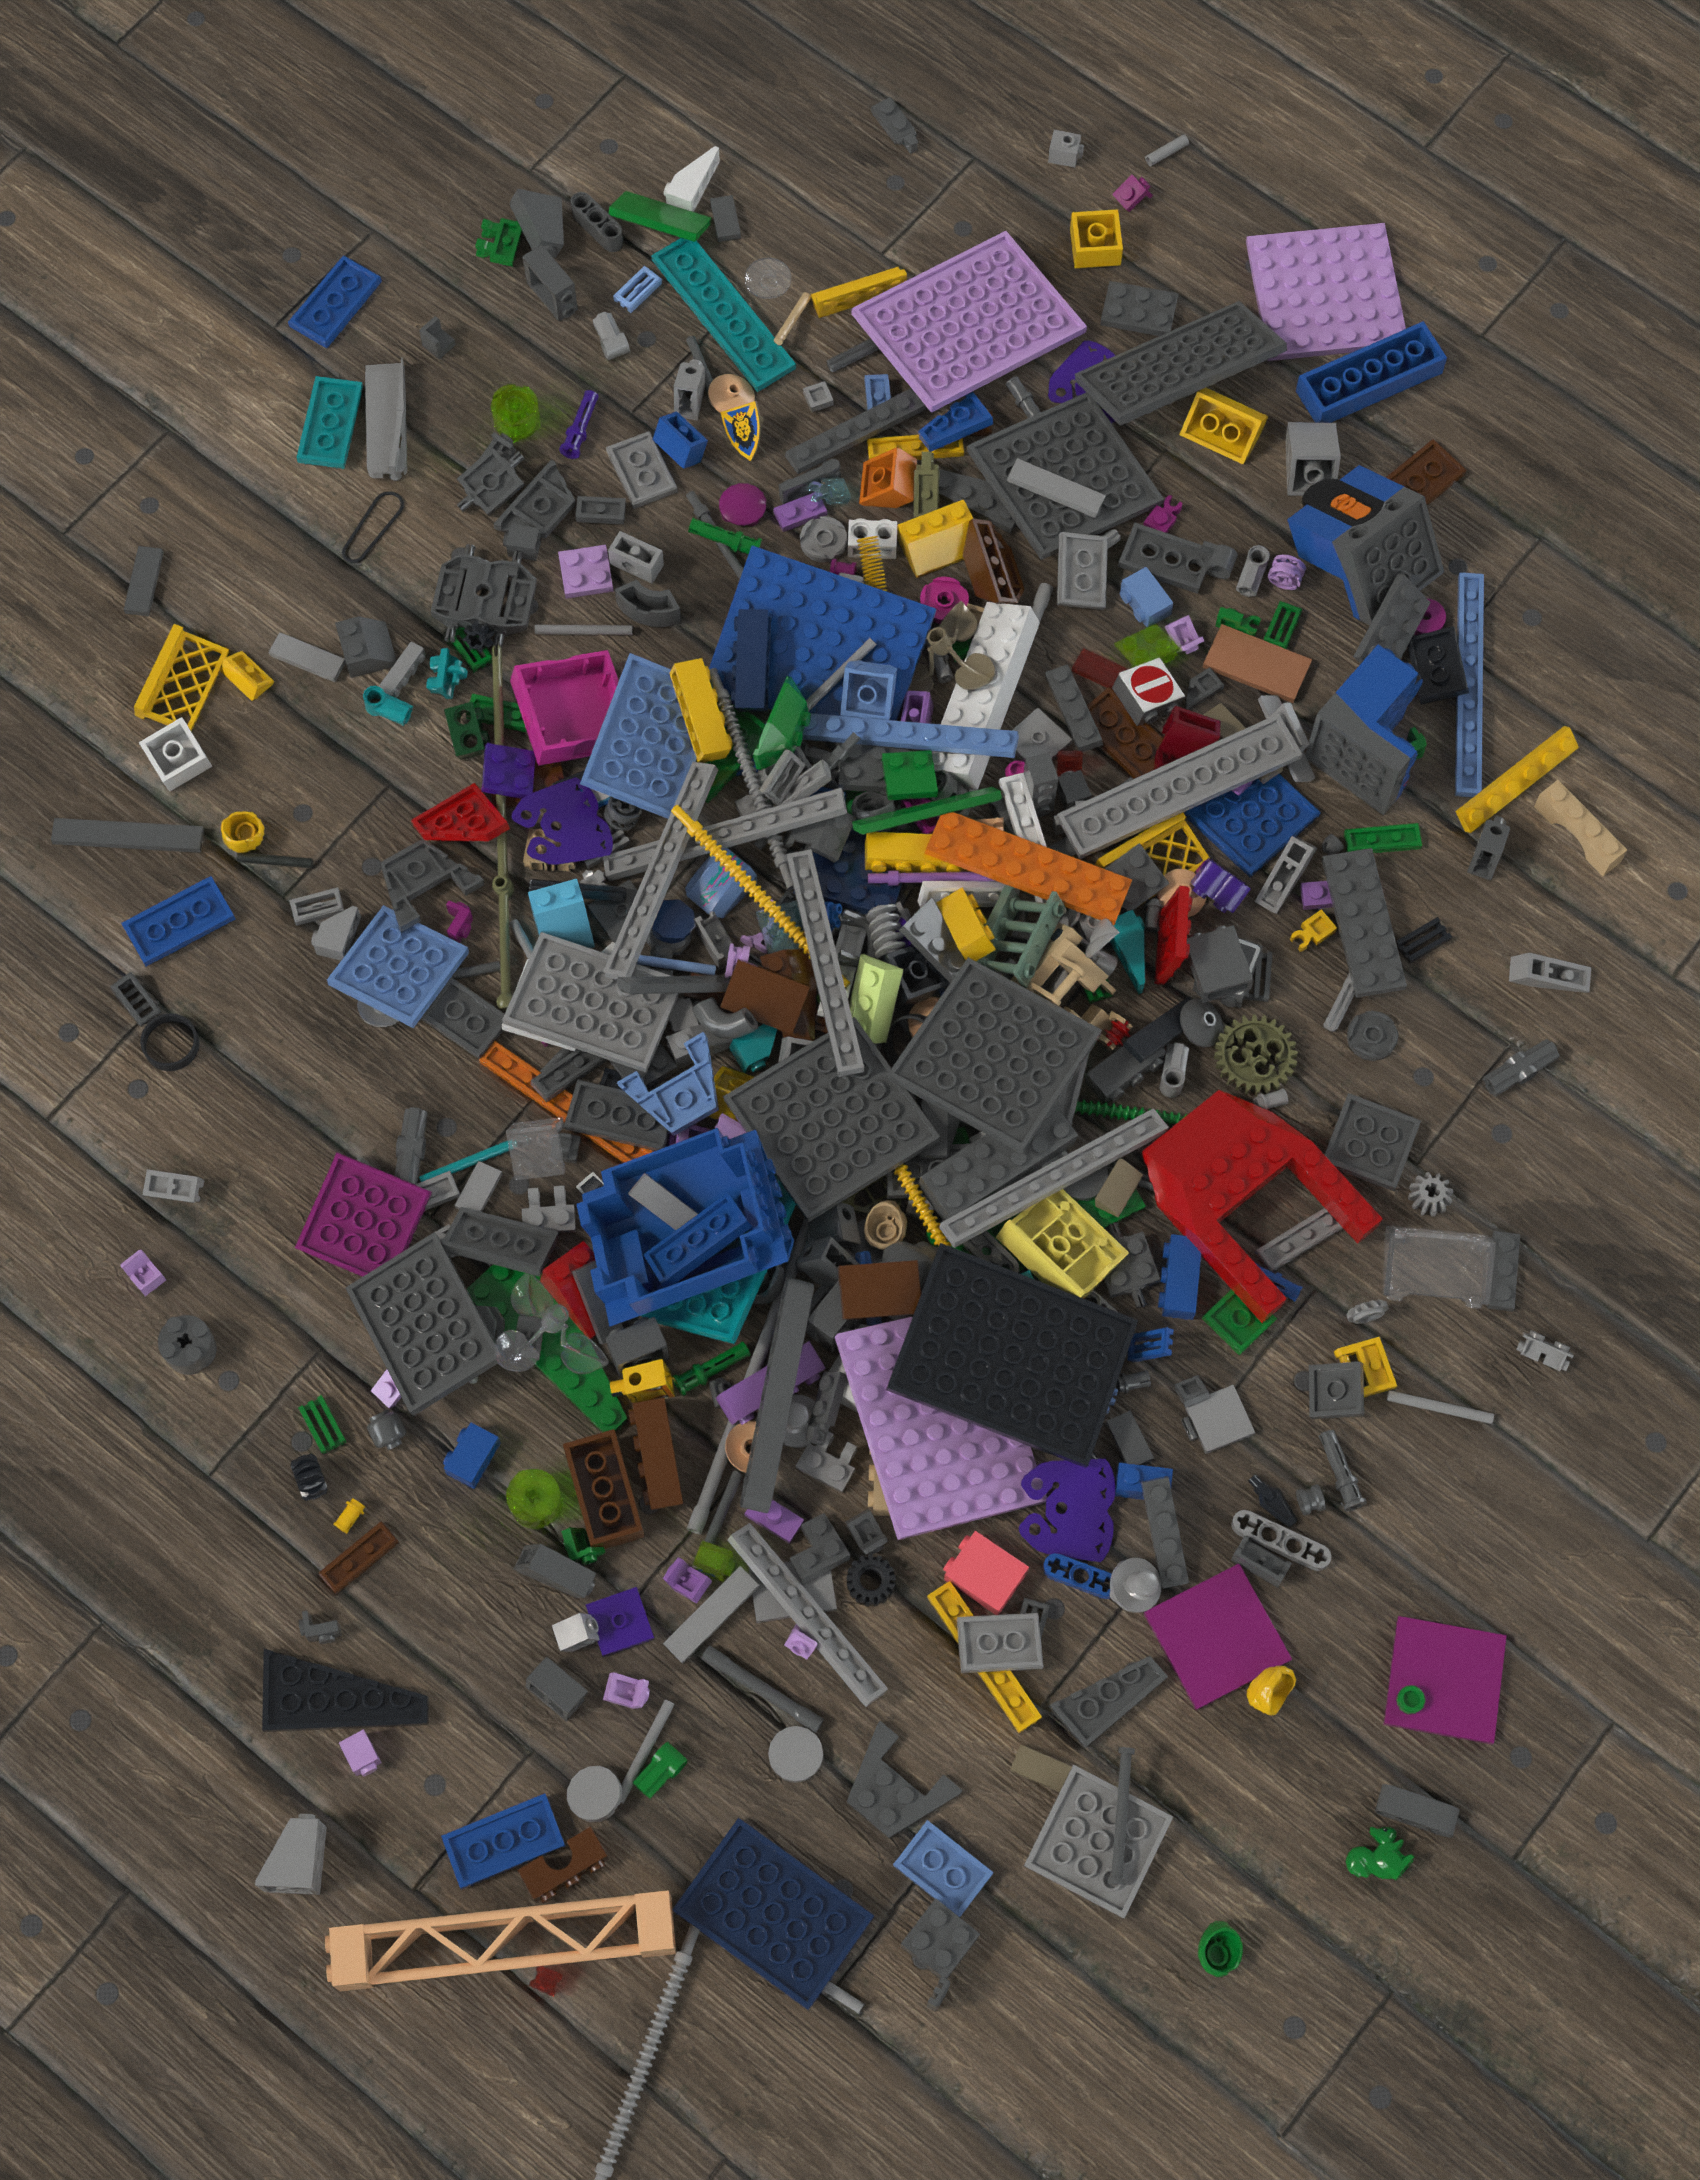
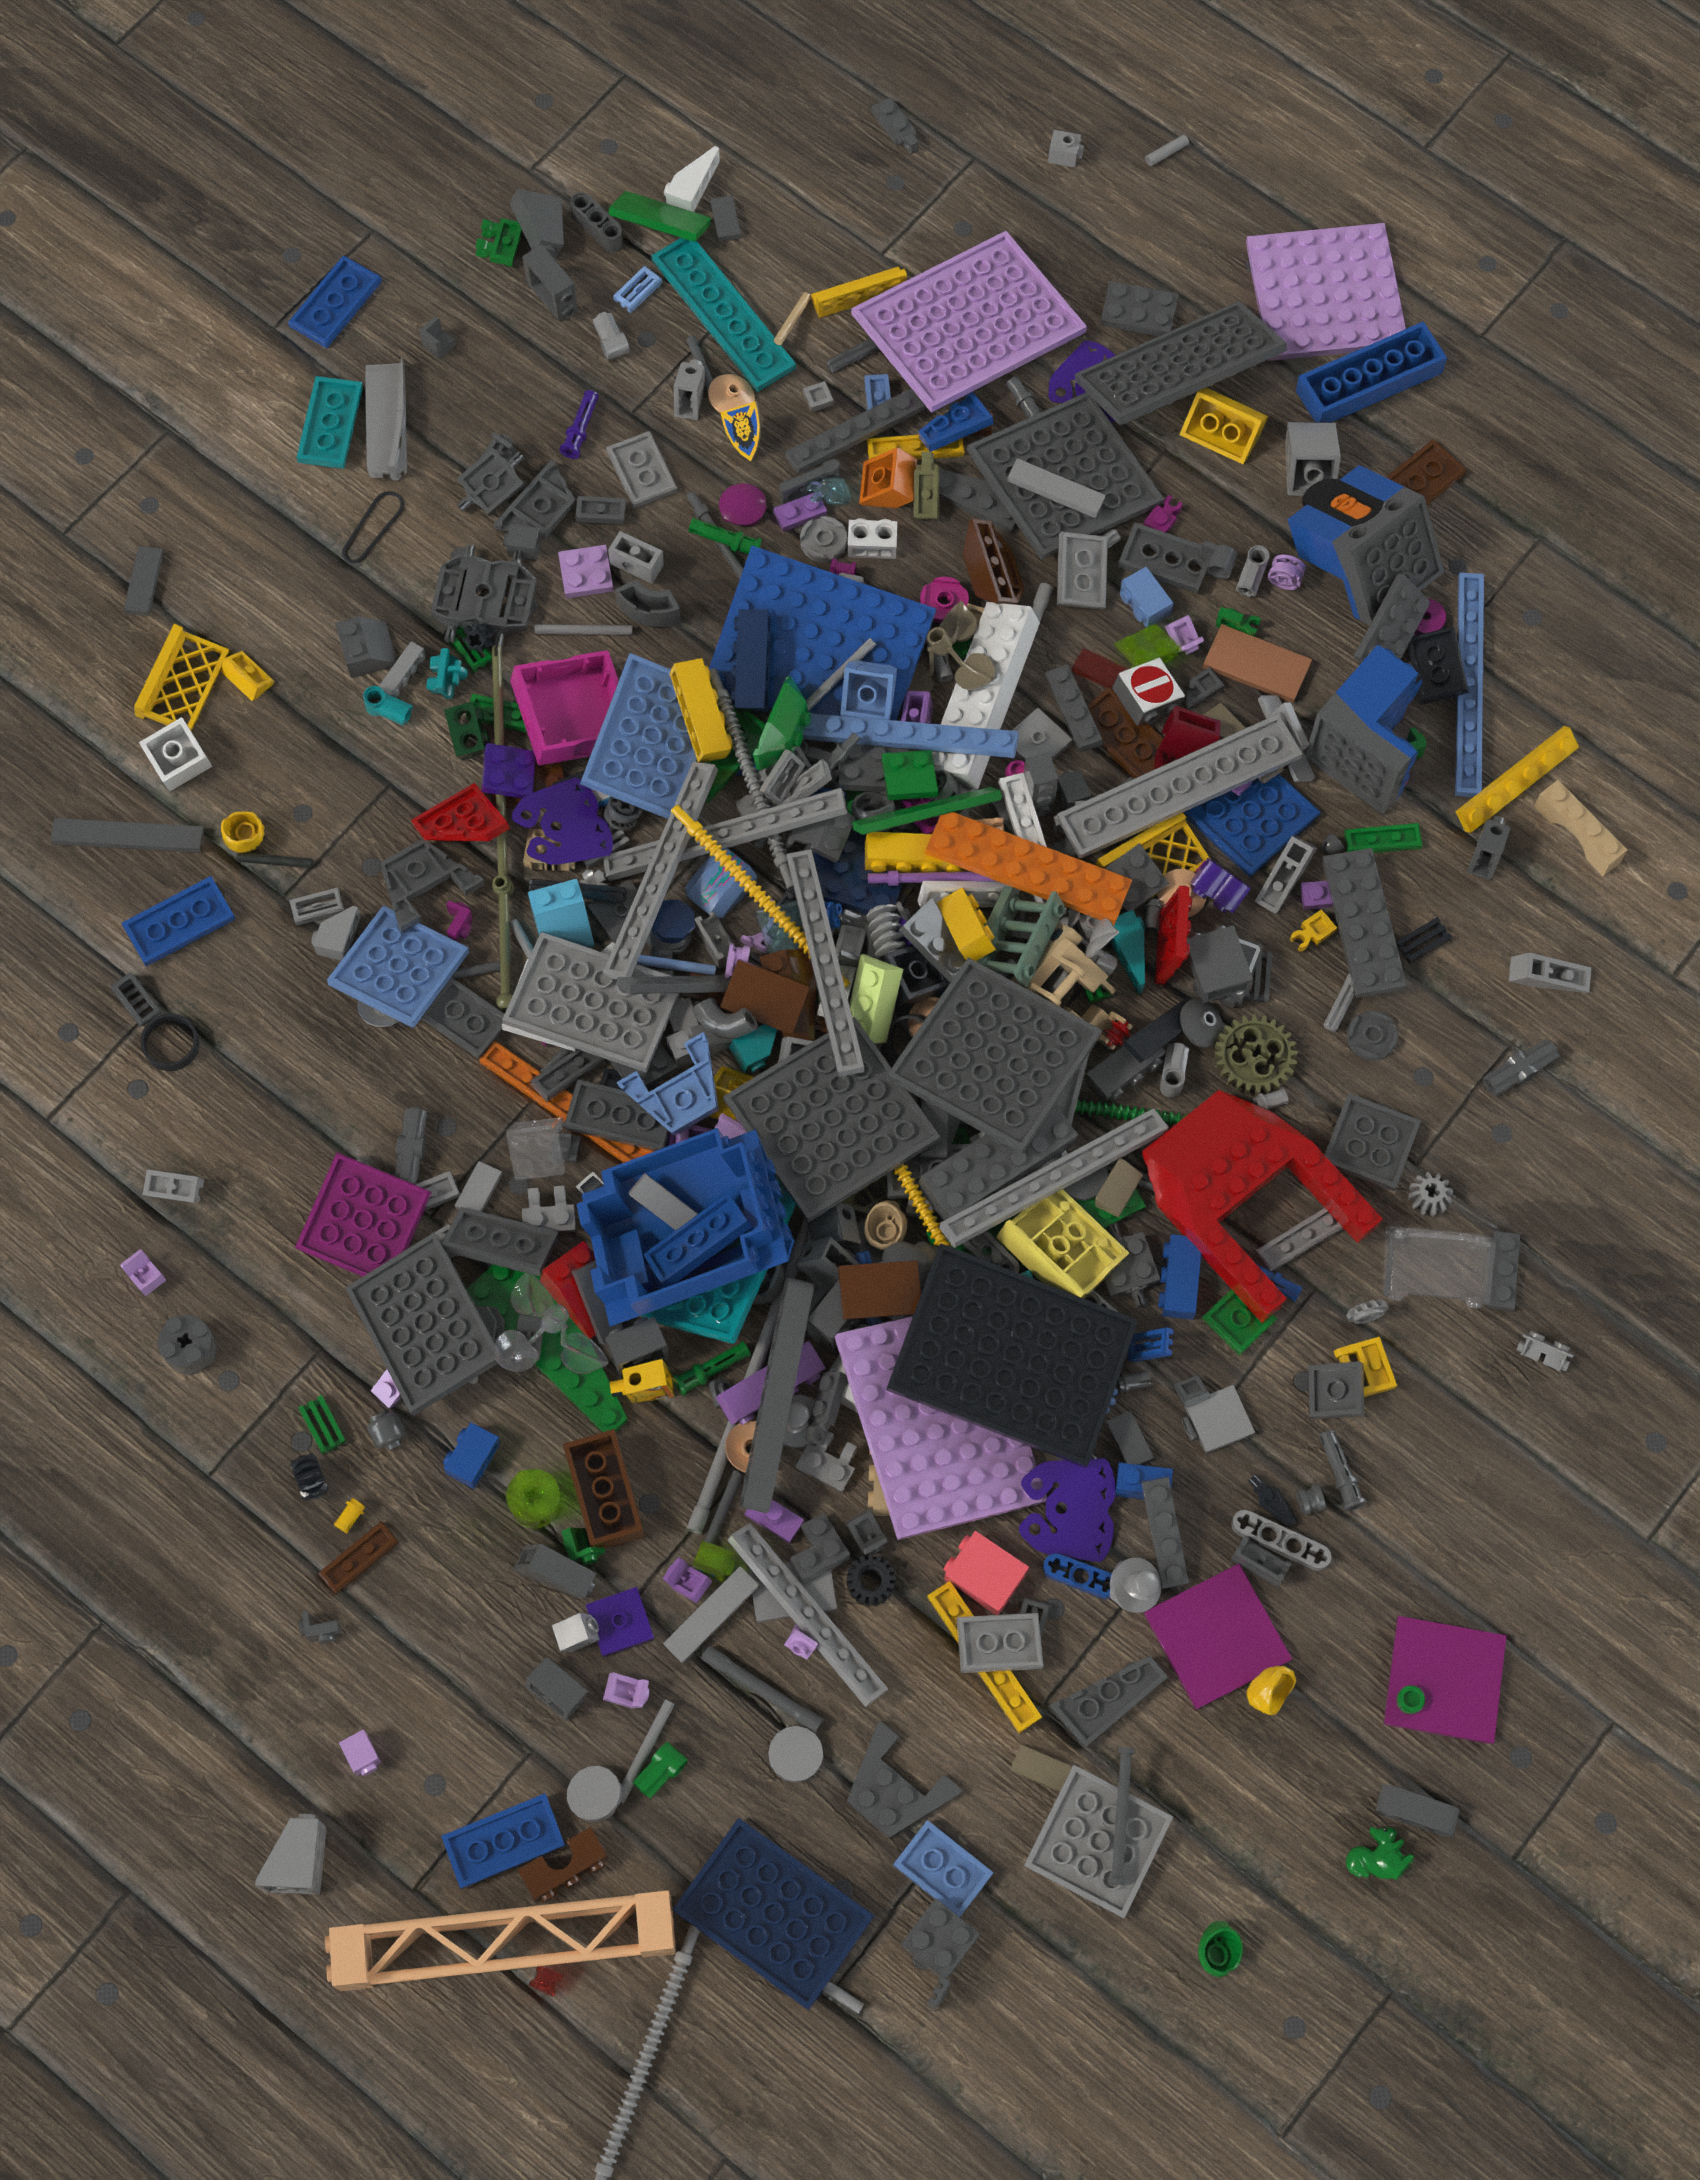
(307, 657): light grey tile -> none
(322, 1698): black wing -> none
(468, 1161): teal bar -> none
(515, 411): clear neon green brick -> none
(657, 1453): reddish brown wedge -> none
(680, 440): blue brick -> none
(771, 271): clear dish -> none
(867, 540): yellow piece -> none
(935, 538): yellow slope -> none
(1069, 761): clear red tile -> none
(1096, 238): yellow brick -> none
(1132, 192): magenta bracket -> none
(1289, 608): green tile -> none
(1440, 1407): light grey bar -> none

